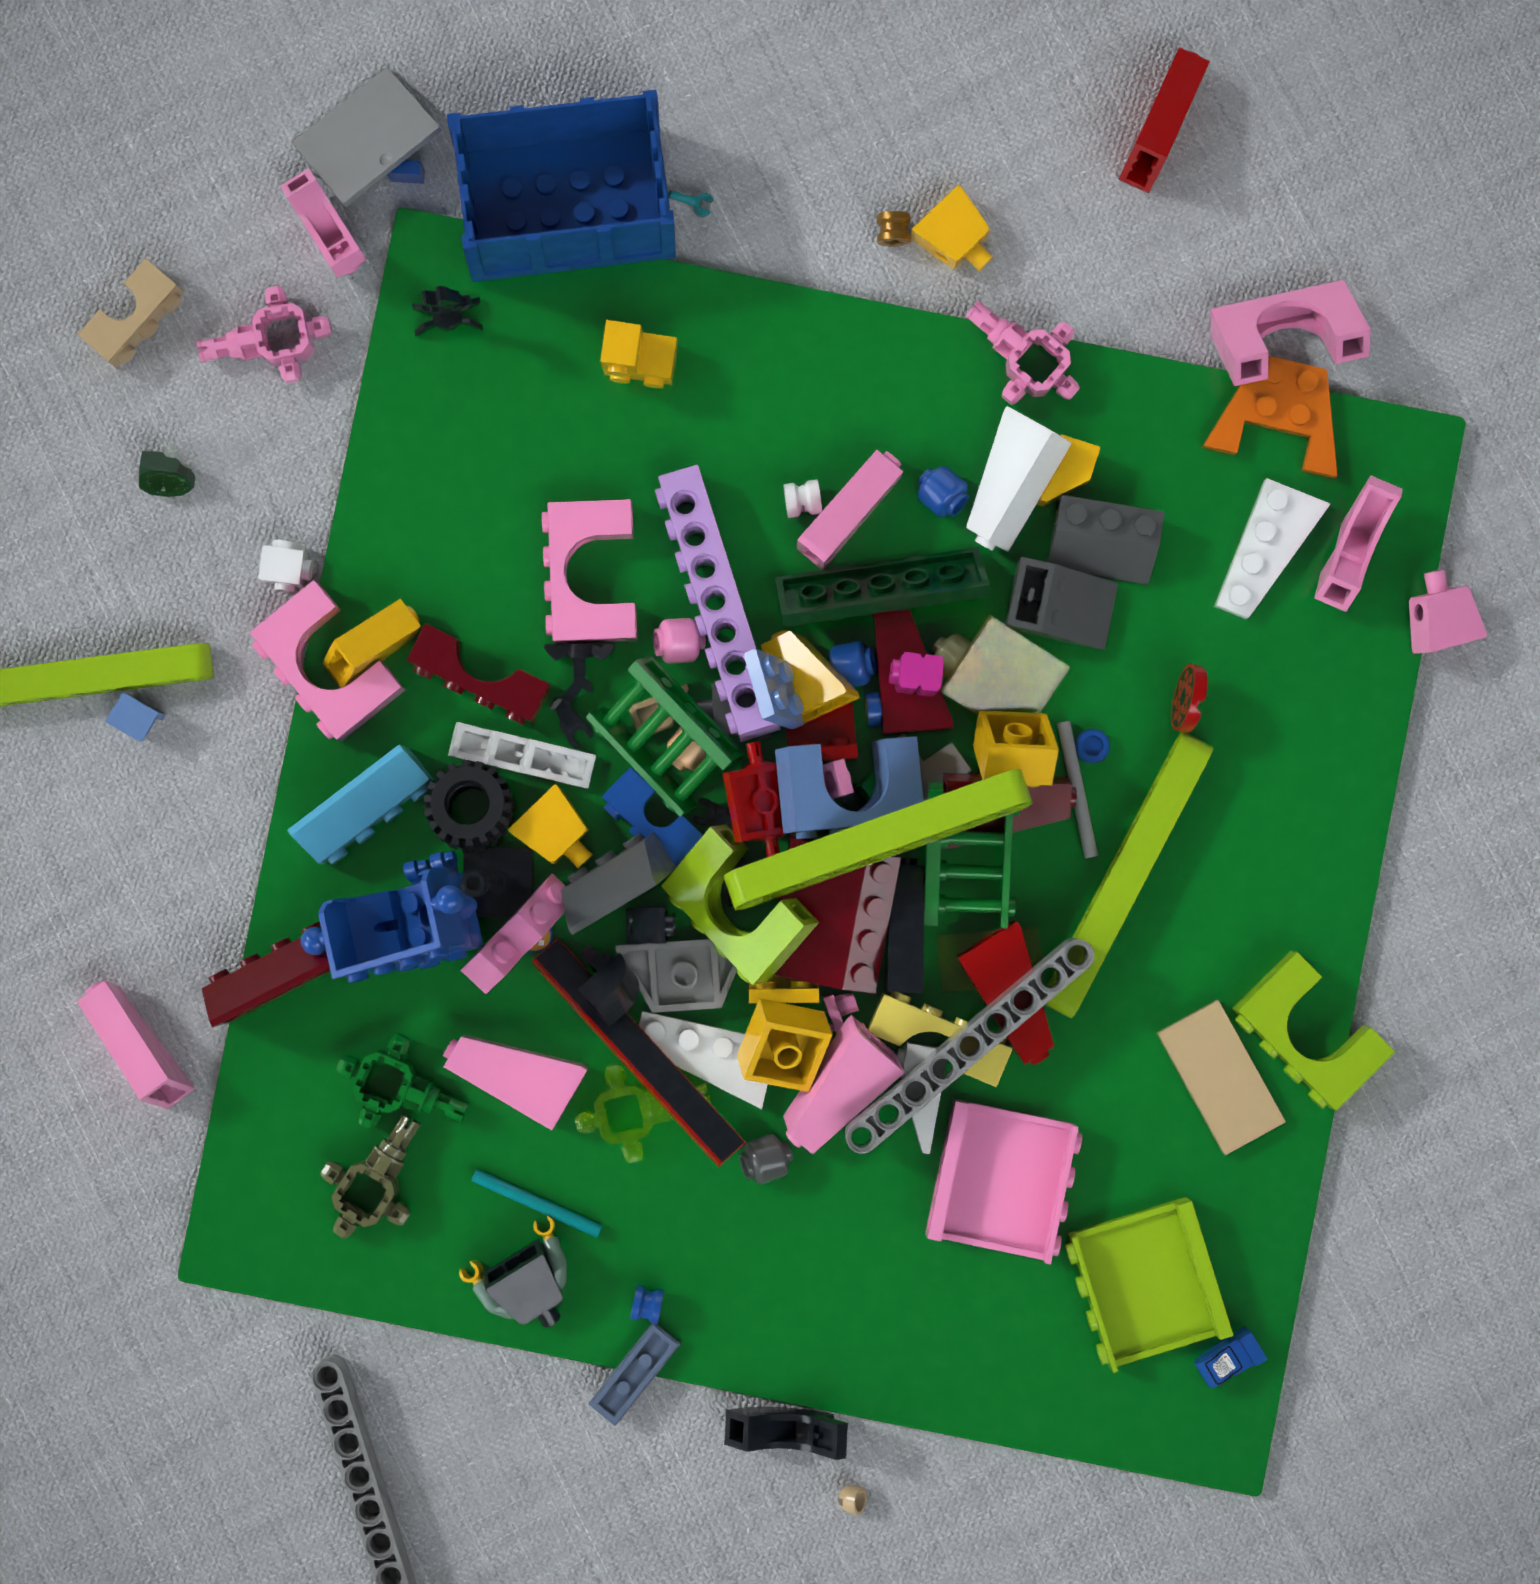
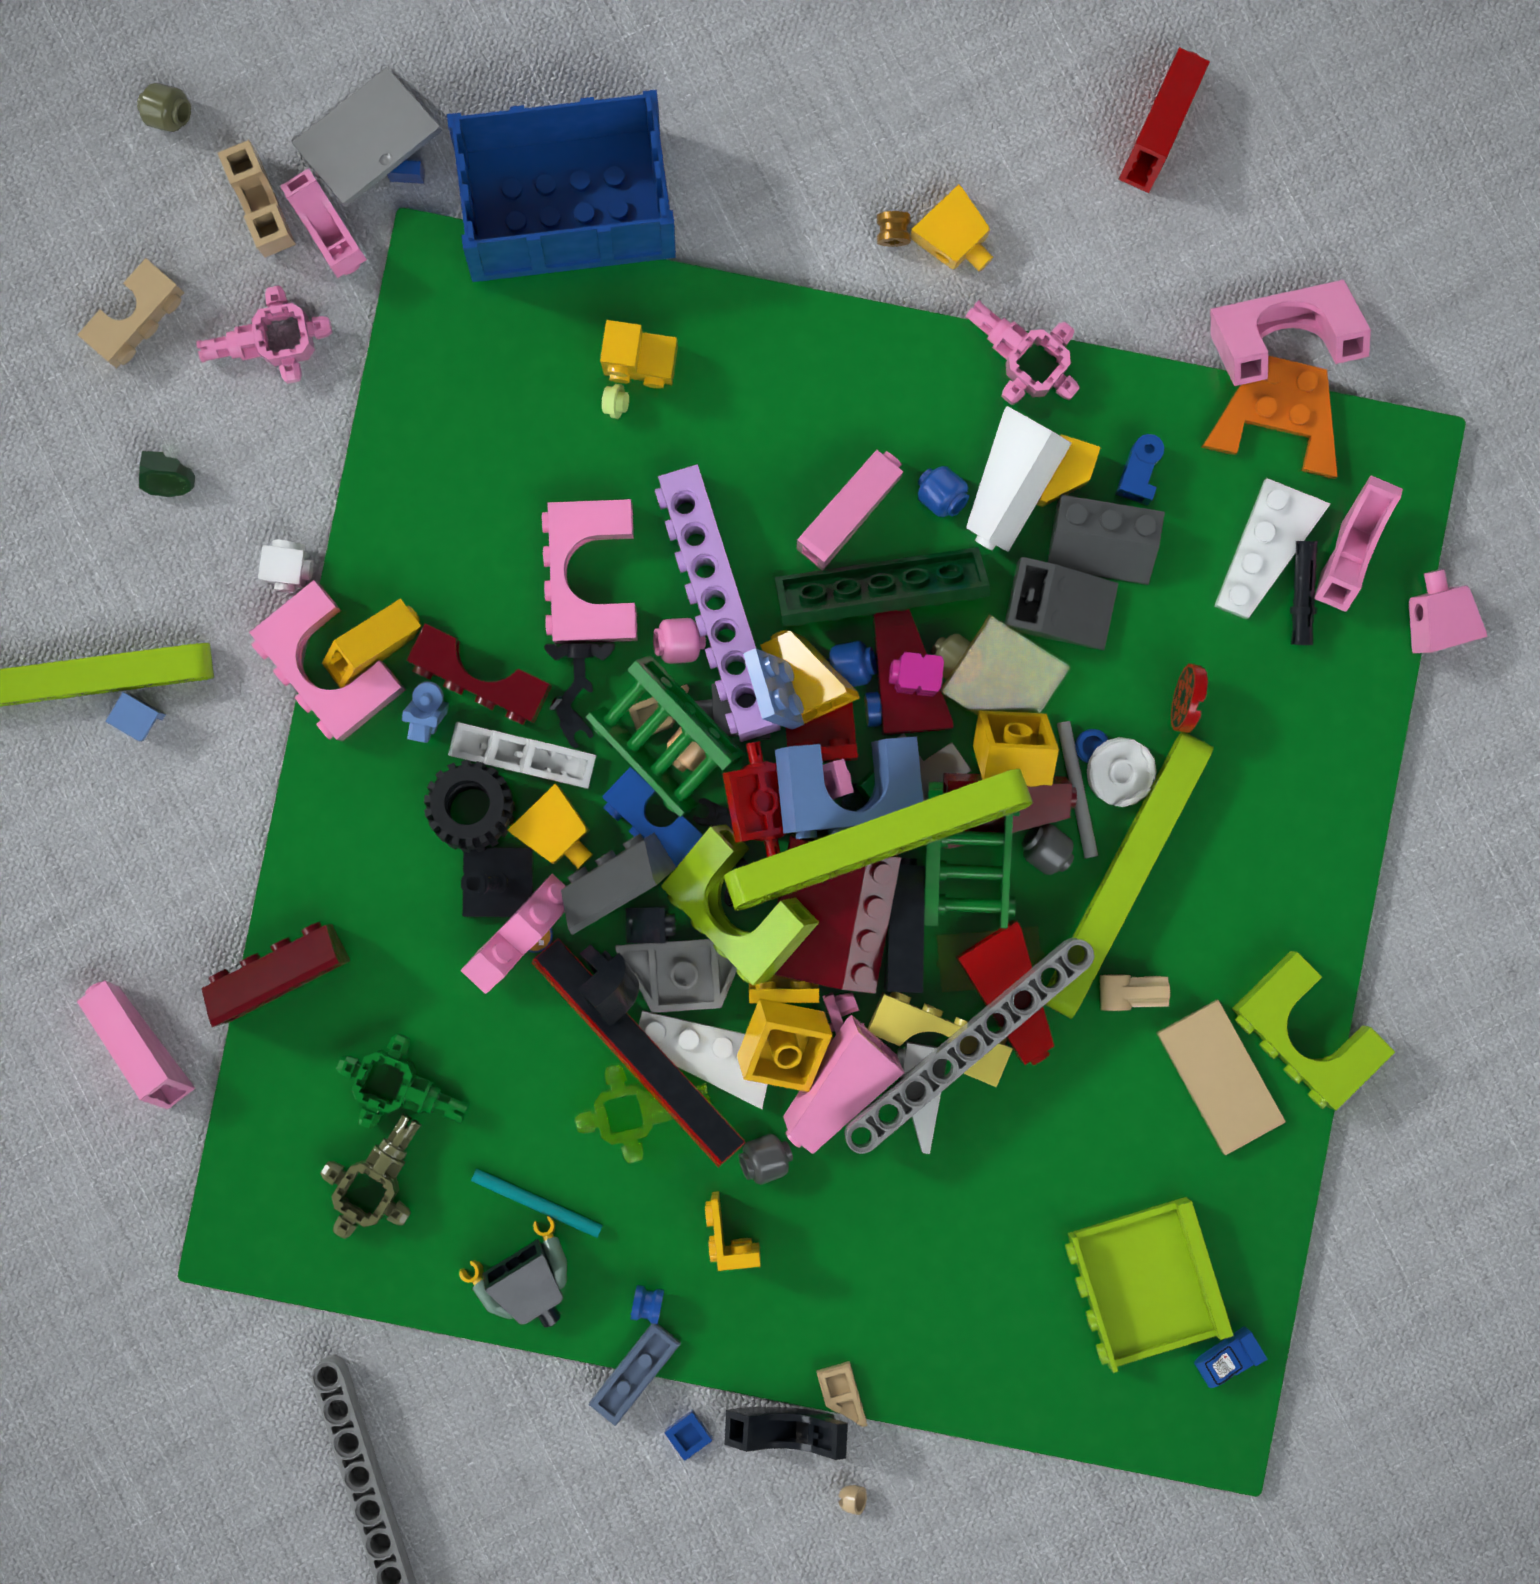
(164, 107): none -> olive head
(257, 198): none -> tan arch
(362, 805): medium azure slope -> none
(399, 926): blue piece -> none
(425, 711): none -> medium blue hips
(446, 309): black piece -> none
(519, 1077): bright pink slope -> none
(615, 401): none -> yellowish green plate
(688, 1435): none -> blue tile
(692, 201): teal hand -> none
(740, 1253): none -> yellow bracket
(802, 498): white wheel -> none
(841, 1392): none -> tan tile
(1003, 1180): bright pink panel -> none
(1048, 849): none -> dark grey head
(1121, 771): none -> white tile
(1123, 992): none -> tan piece
(1138, 469): none -> blue leg
(1304, 593): none -> black pin

